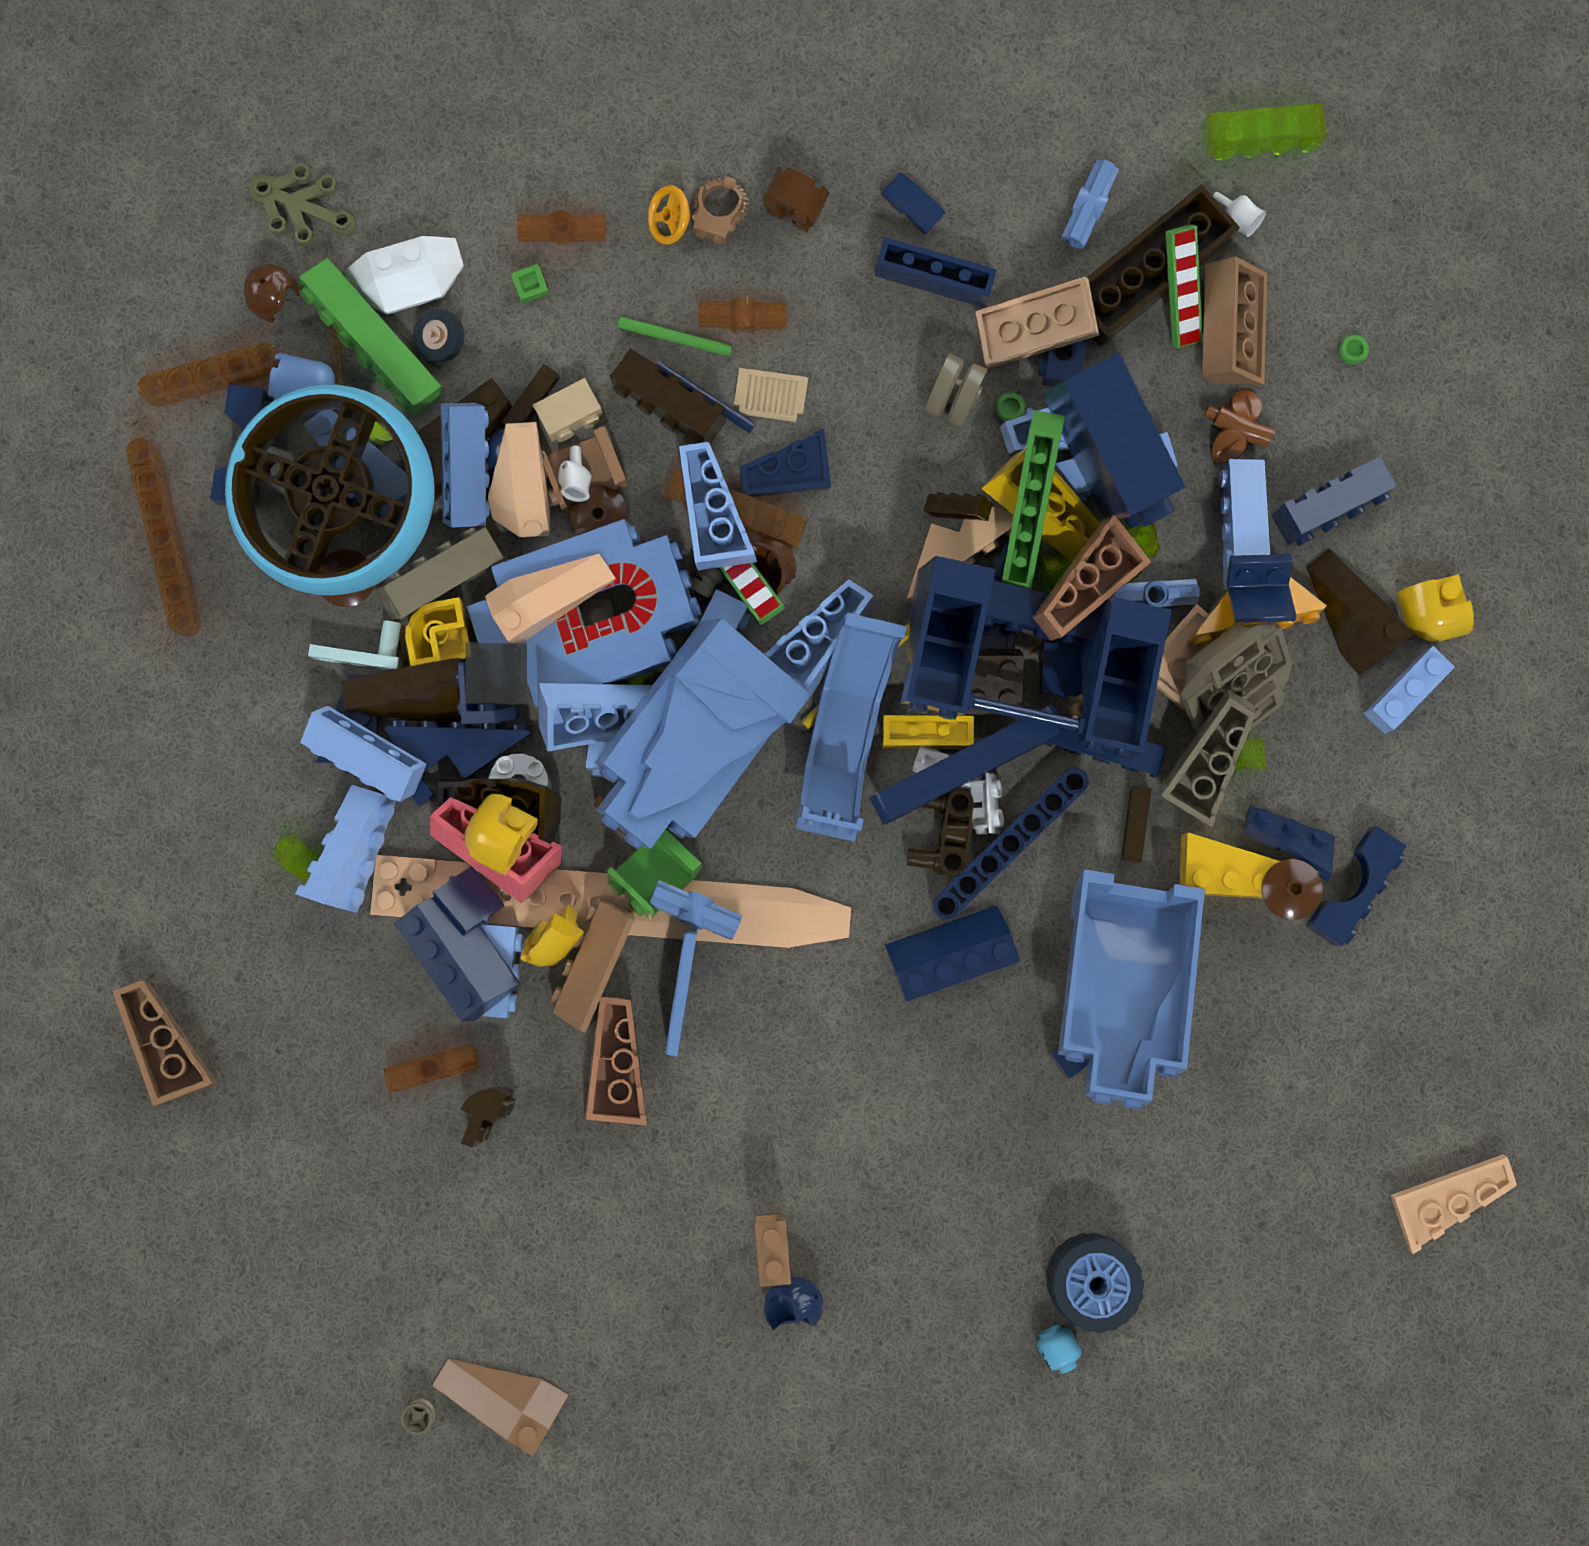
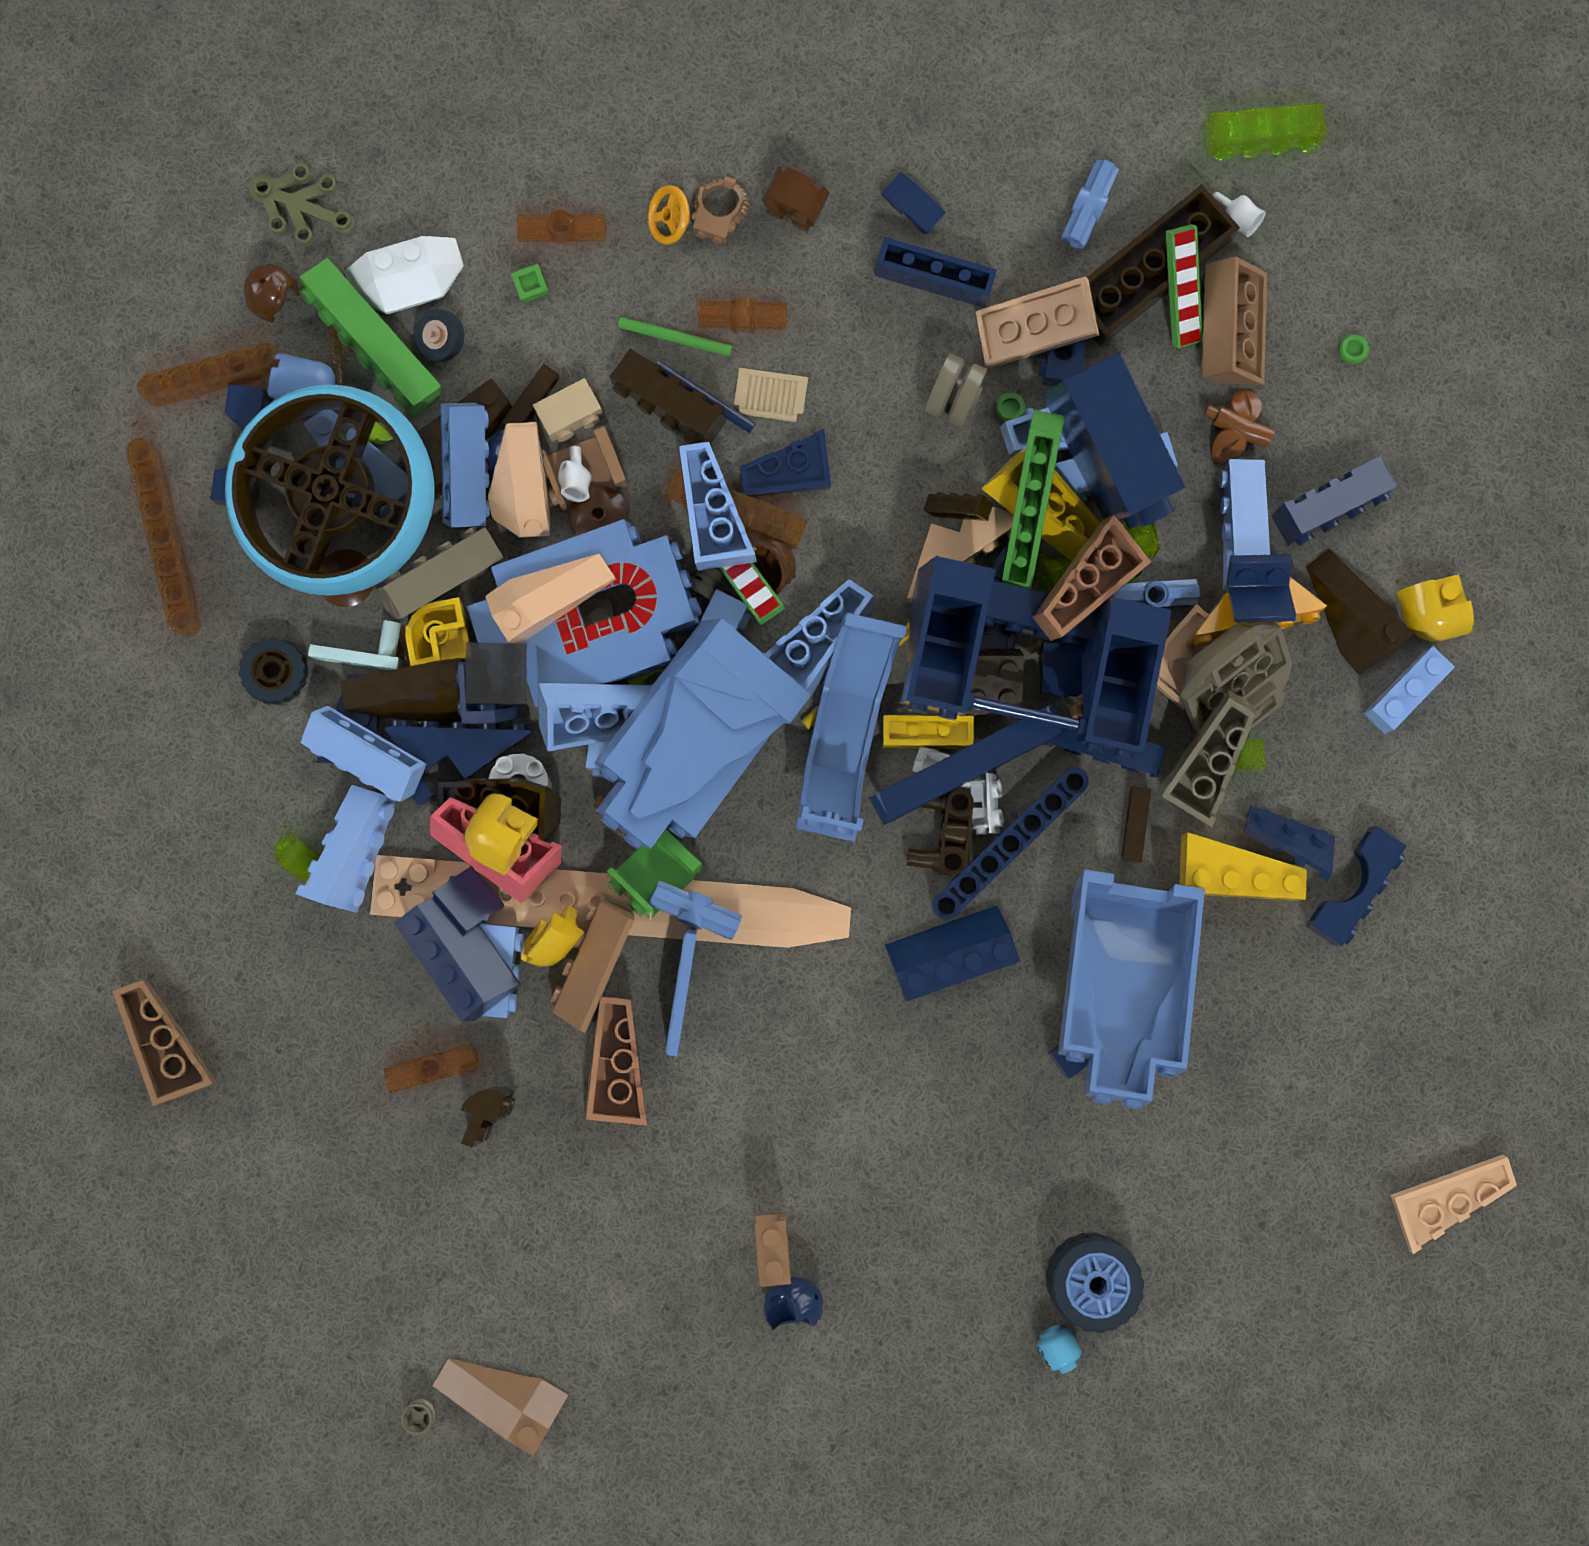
(262, 656): none -> black wheel
(1277, 891): reddish brown dish -> none

